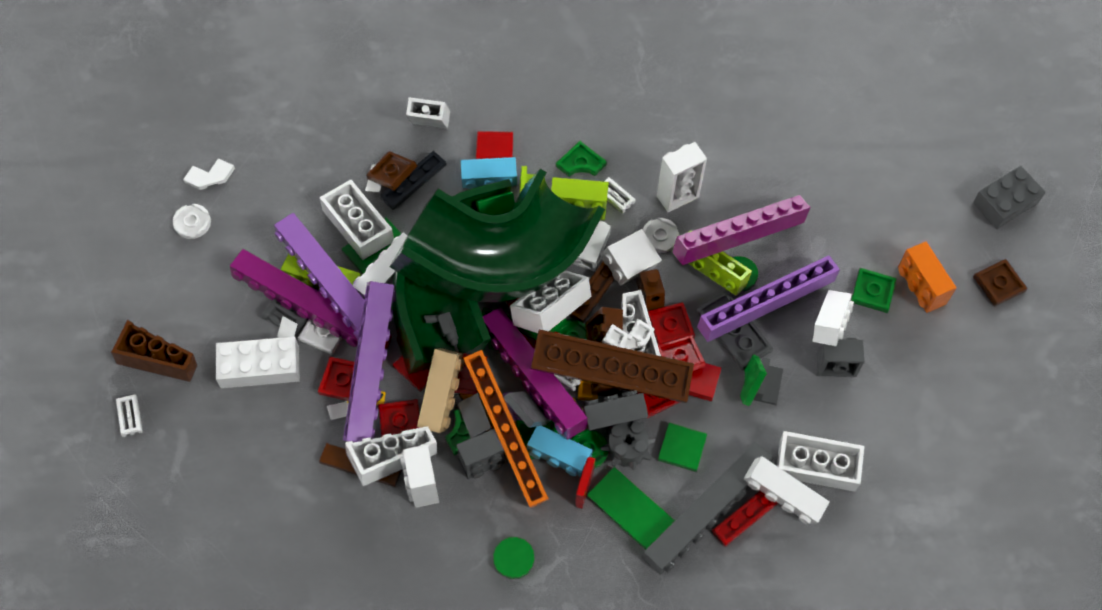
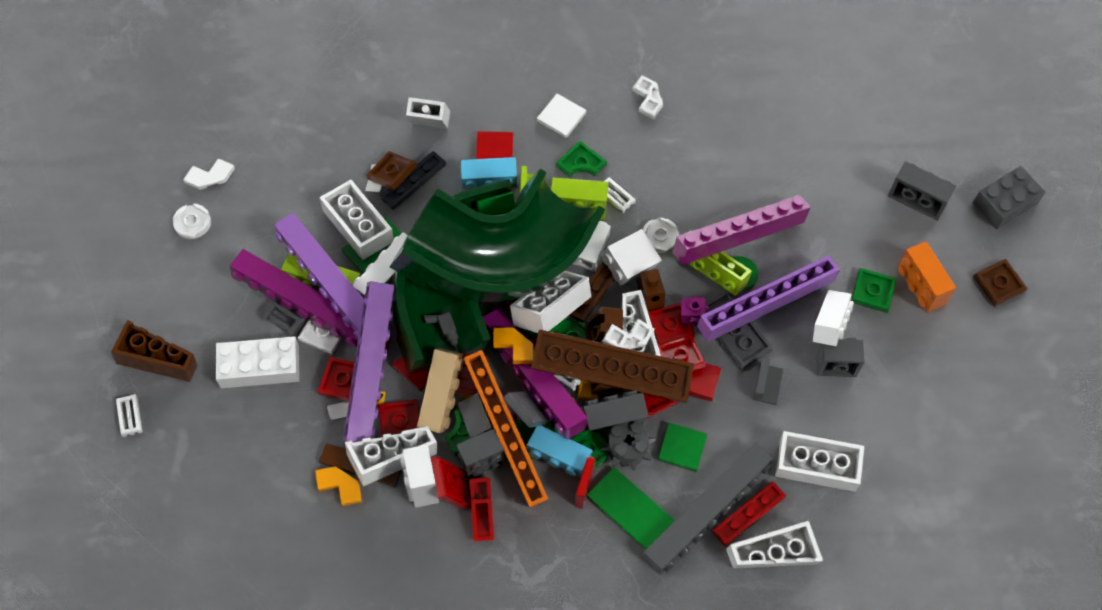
(287, 328): white sticker -> none
(335, 478): none -> light orange tile
(451, 483): none -> red tile
(481, 509): none -> red slope
(513, 339): none -> light orange tile
(513, 557): green tile -> none
(561, 115): none -> white tile
(653, 101): none -> white tile
(681, 176): white brick -> none
(692, 309): none -> magenta brick
(754, 377): green tile -> none
(782, 547): none -> white wedge
(786, 490): white brick -> none
(921, 190): none -> dark grey brick

